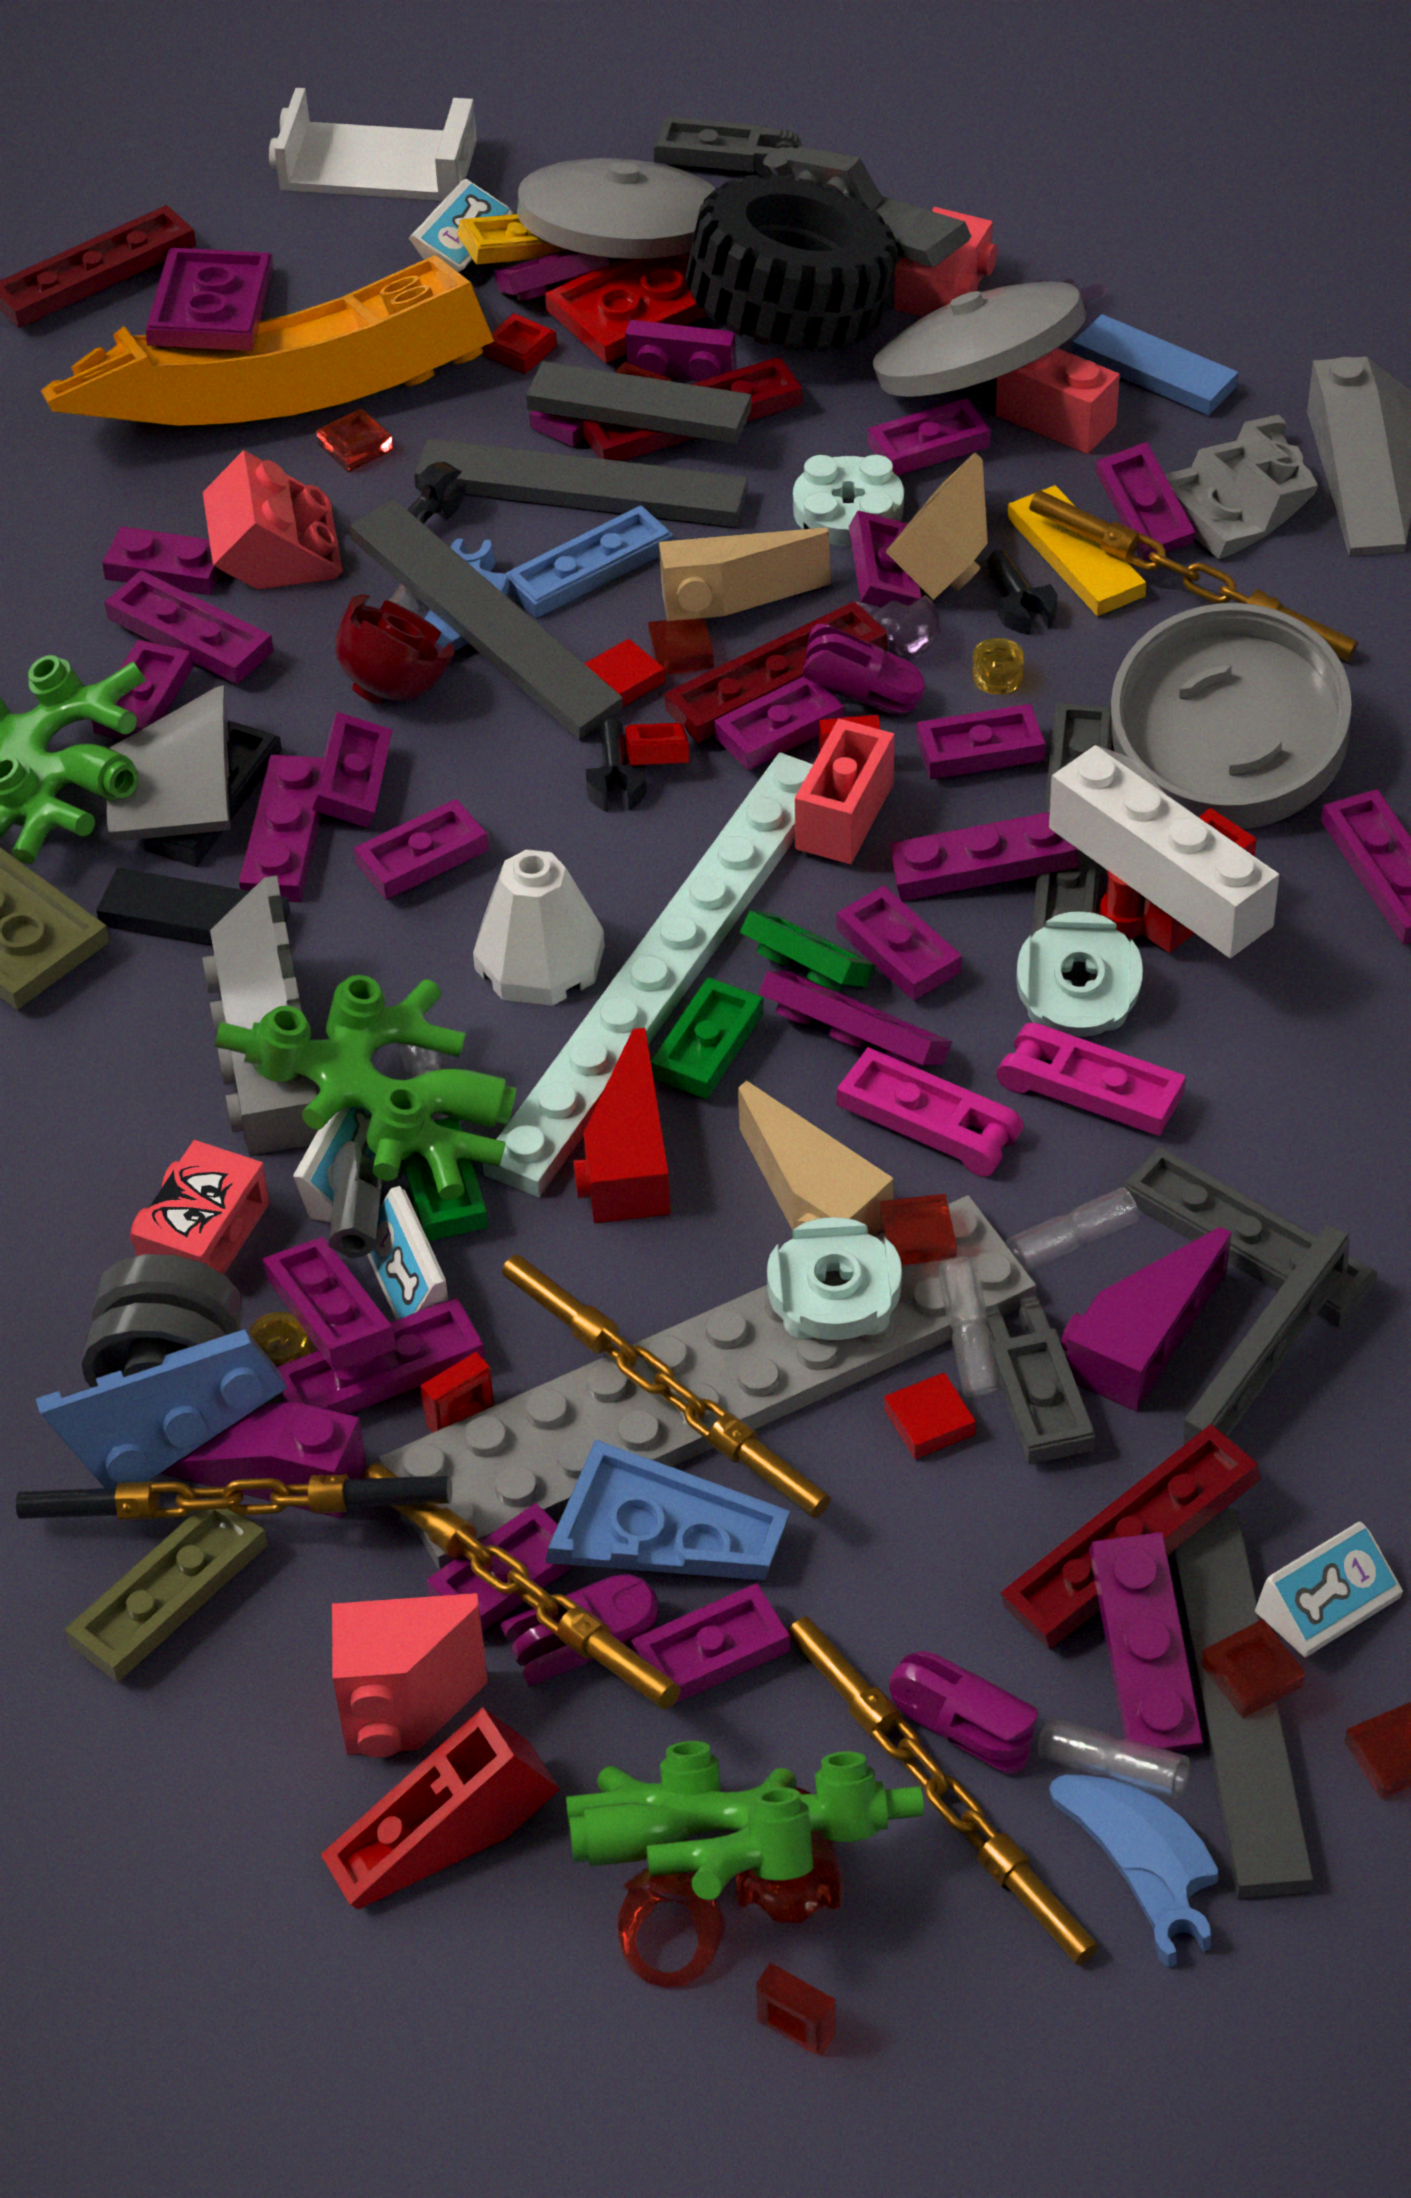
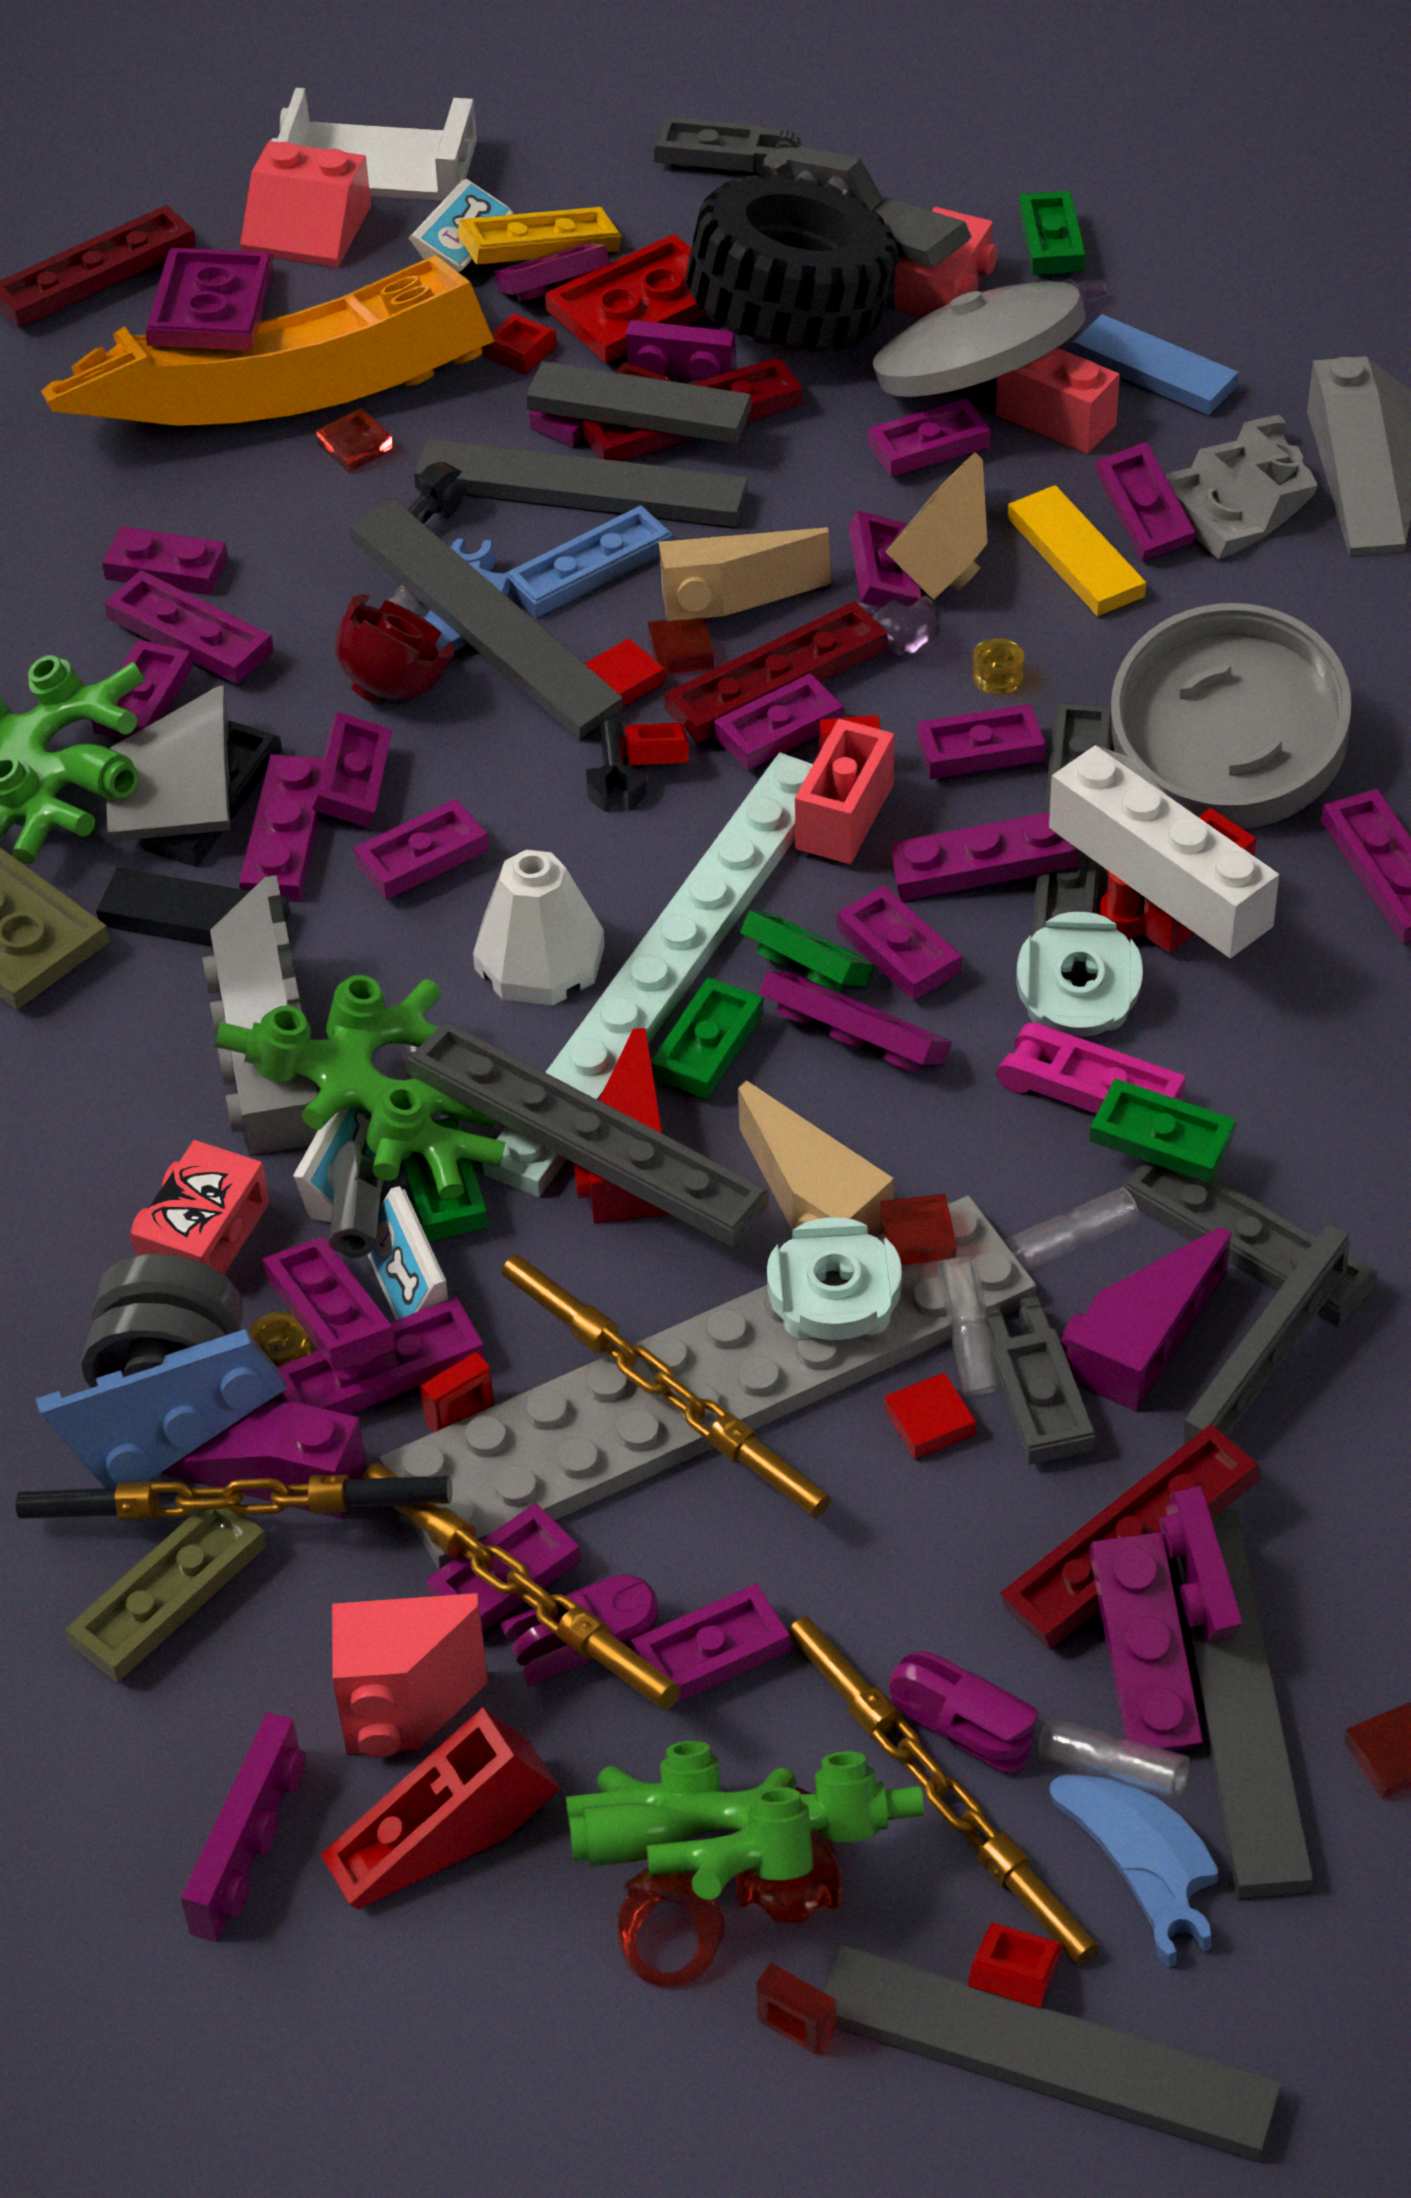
(243, 1828): none -> magenta plate
(270, 526): coral slope -> none
(305, 203): none -> coral slope
(589, 1133): none -> dark grey tile
(613, 207): light grey dish -> none
(663, 1520): medium blue wing -> none
(829, 480): light aqua plate -> none
(862, 671): magenta arm -> none
(929, 1110): dark pink plate -> none
(1011, 608): black bar -> none
(1015, 1964): none -> red tile
(1051, 233): none -> green plate
(1053, 2053): none -> dark grey tile
(1124, 541): pearl gold piece -> none
(1162, 1130): none -> green plate
(1209, 1594): none -> magenta plate
(1252, 1668): clear red tile -> none
(1328, 1590): slope -> none

